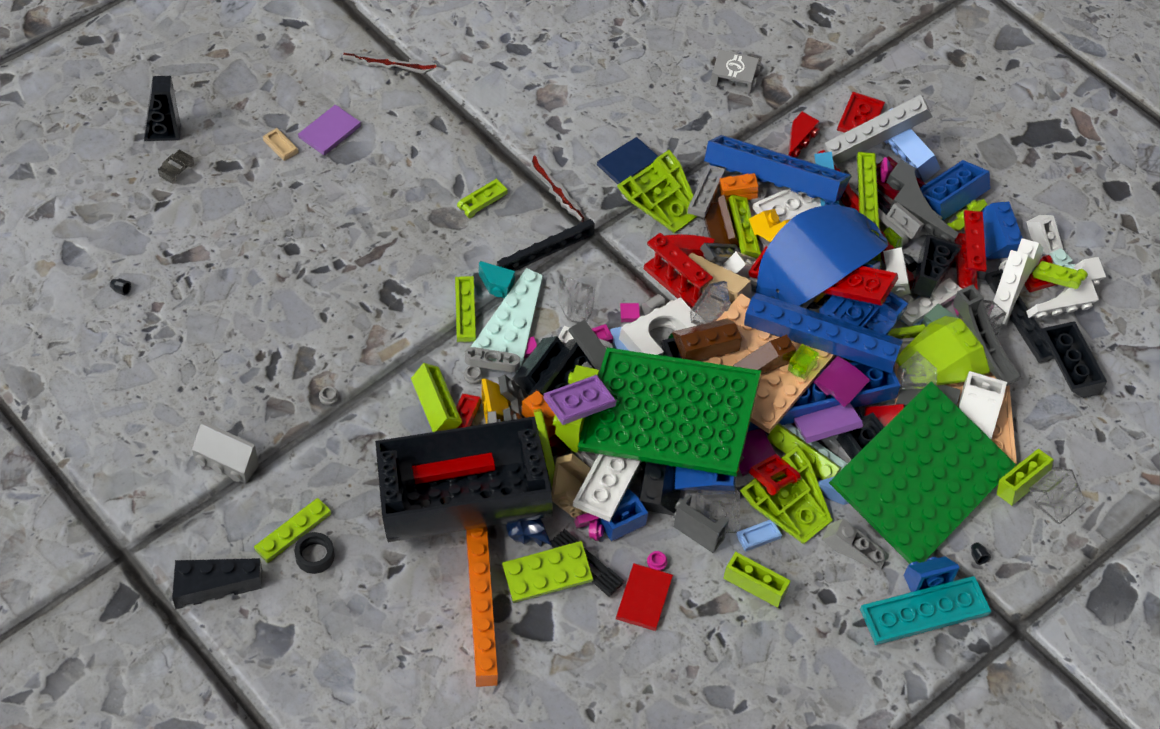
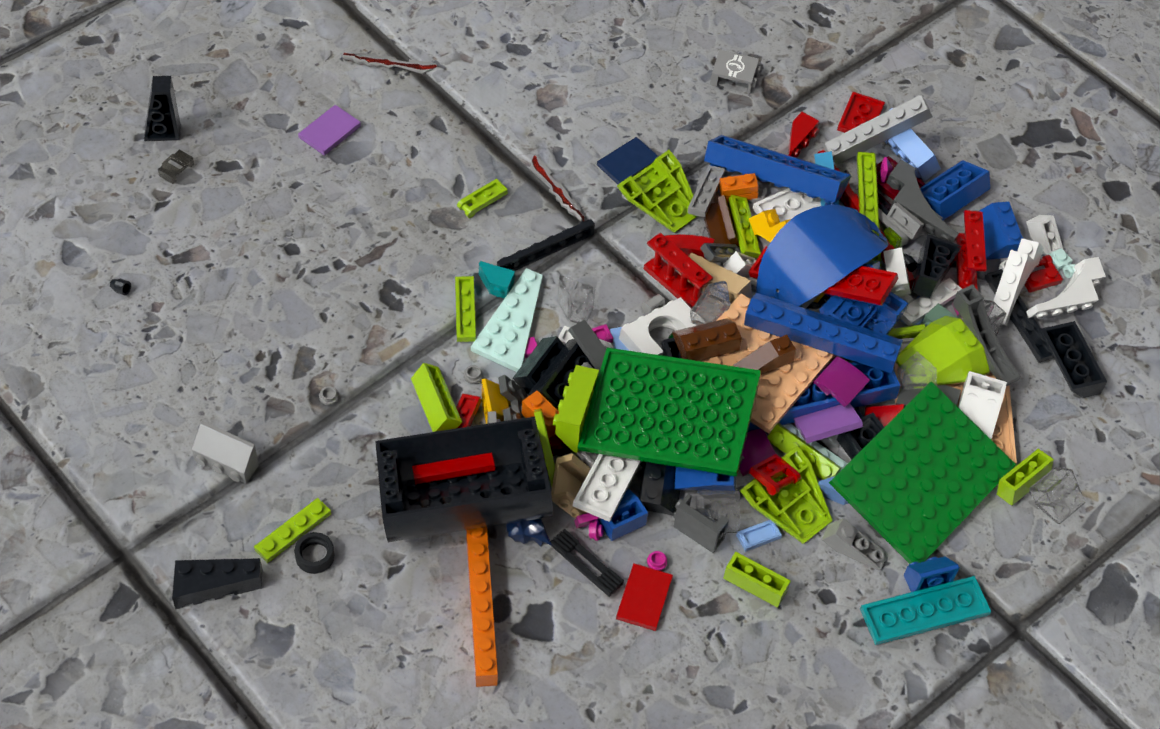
(280, 144): tan tile -> none
(477, 361): light grey beam -> none
(547, 572): lime plate -> none
(579, 399): medium lavender tile -> none
(629, 312): dark pink tile -> none
(803, 361): clear neon green brick -> none
(974, 205): lime plate -> none
(980, 553): black hose -> none
(1059, 274): lime plate -> none

